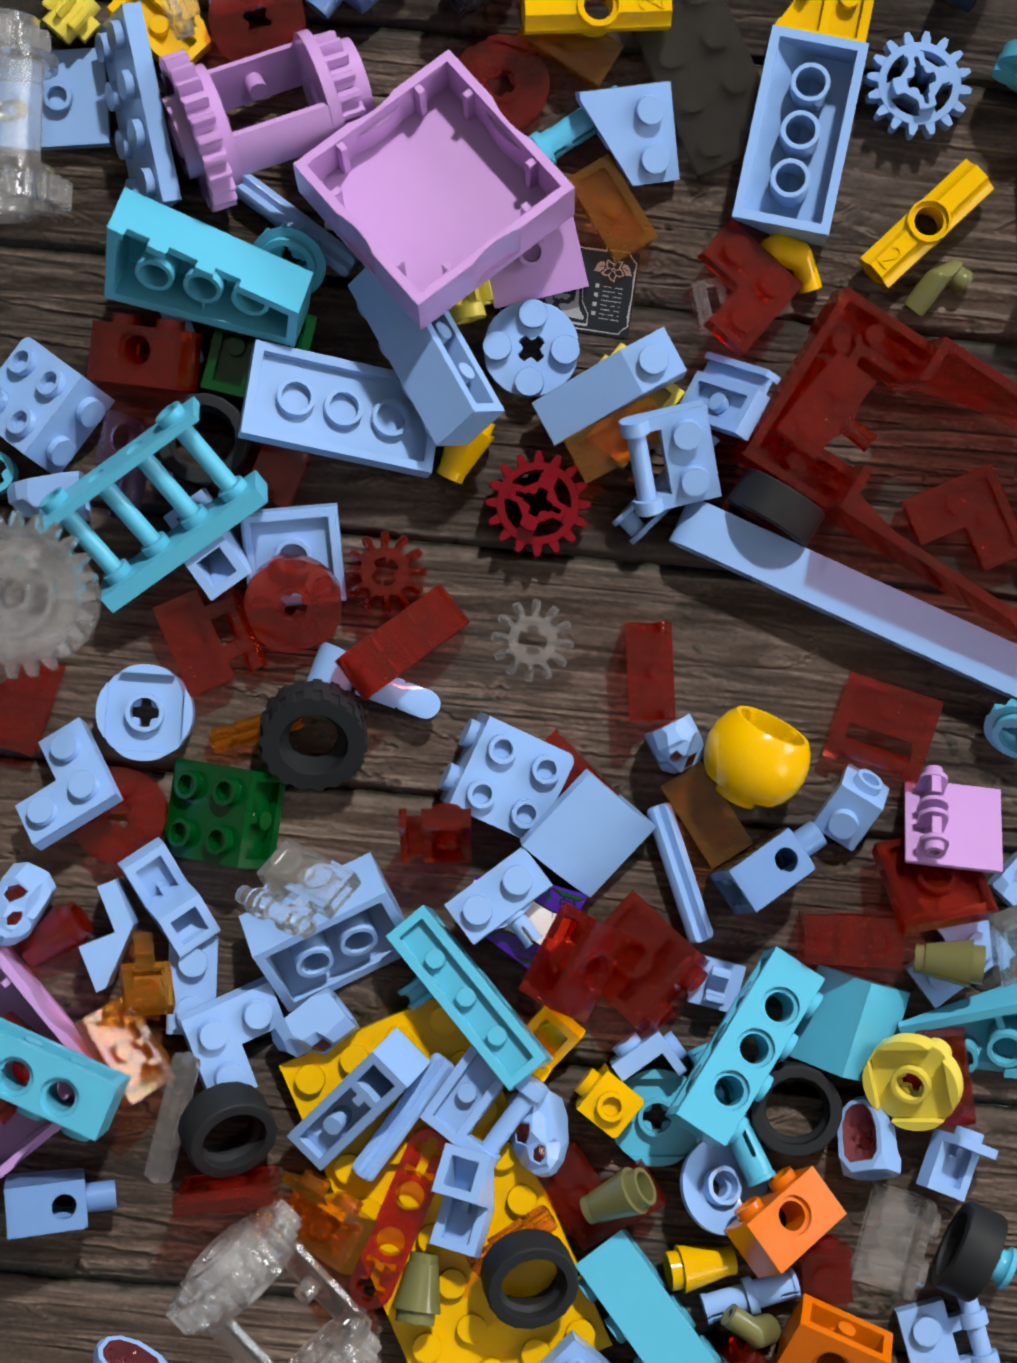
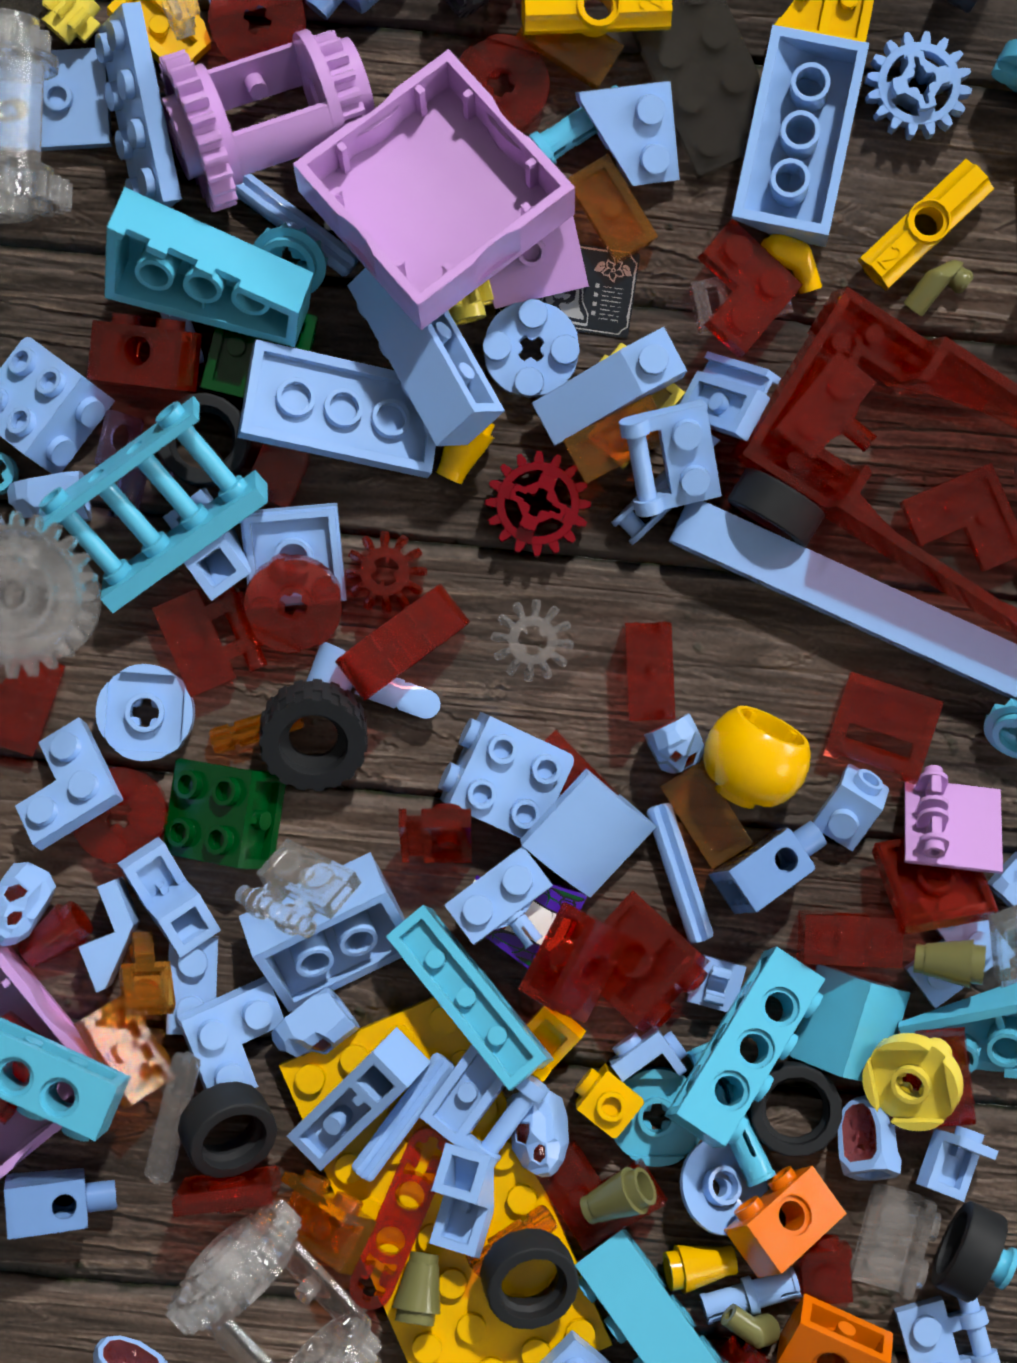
(416, 992): medium azure bush -> none

